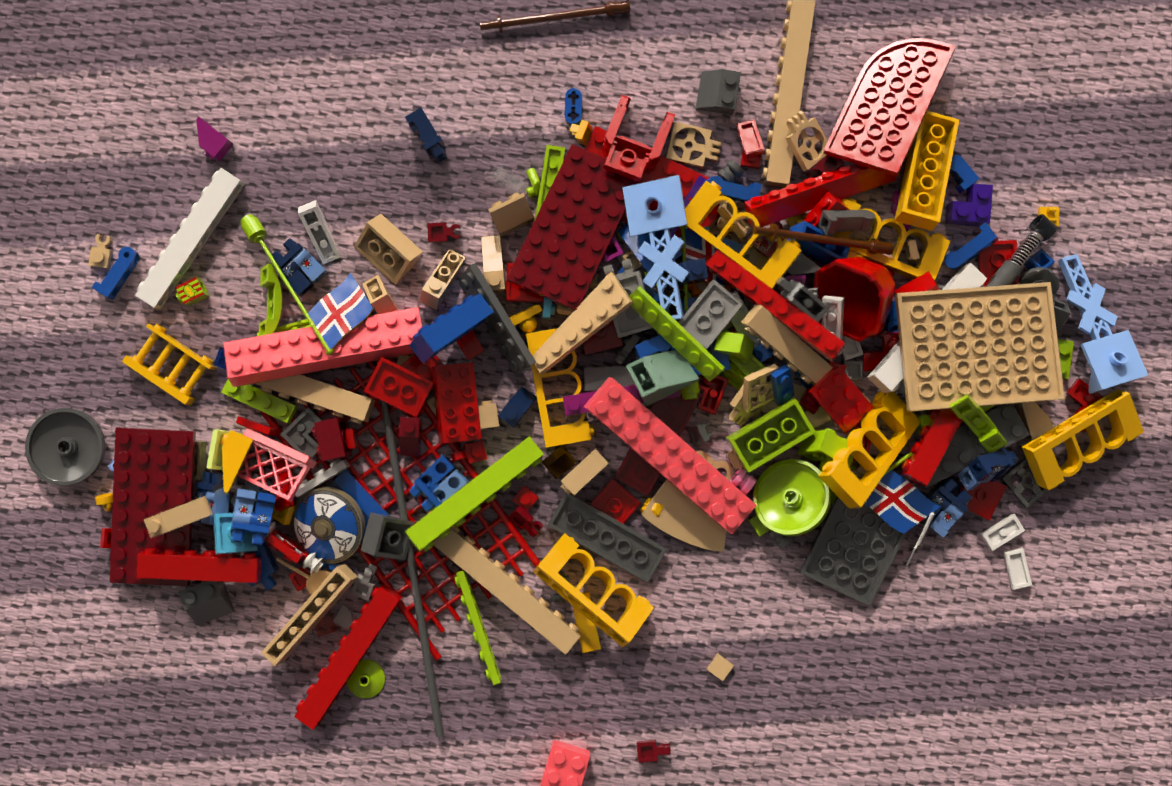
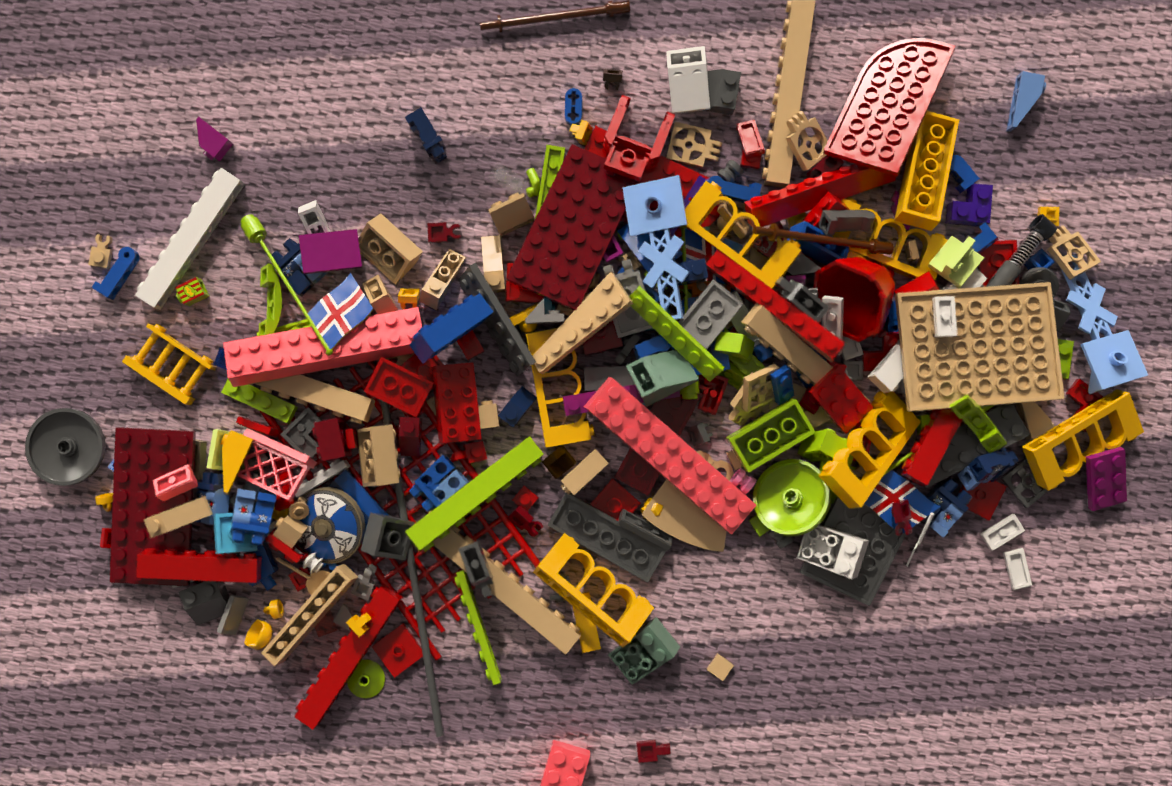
(175, 483): none -> coral slope
(232, 614): none -> light grey tile
(258, 635): none -> yellow hair
(275, 609): none -> yellow tile
(289, 530): none -> tan brick
(299, 509): none -> tan plate
(330, 251): none -> magenta tile
(358, 624): none -> yellow tile
(378, 455): none -> tan slope
(398, 650): none -> red plate
(408, 295): none -> tile
(477, 567): none -> dark grey hinge
(538, 315): none -> light grey slope
(614, 76): none -> dark brown tile
(645, 529): none -> dark grey tile
(645, 652): none -> sand green slope
(688, 79): none -> white slope
(833, 550): none -> white slope
(902, 515): none -> dark red plate
(944, 316): none -> white plate
(956, 261): none -> yellowish green bracket
(1026, 92): none -> medium blue slope
(1064, 238): none -> tan piece
(1106, 478): none -> magenta plate

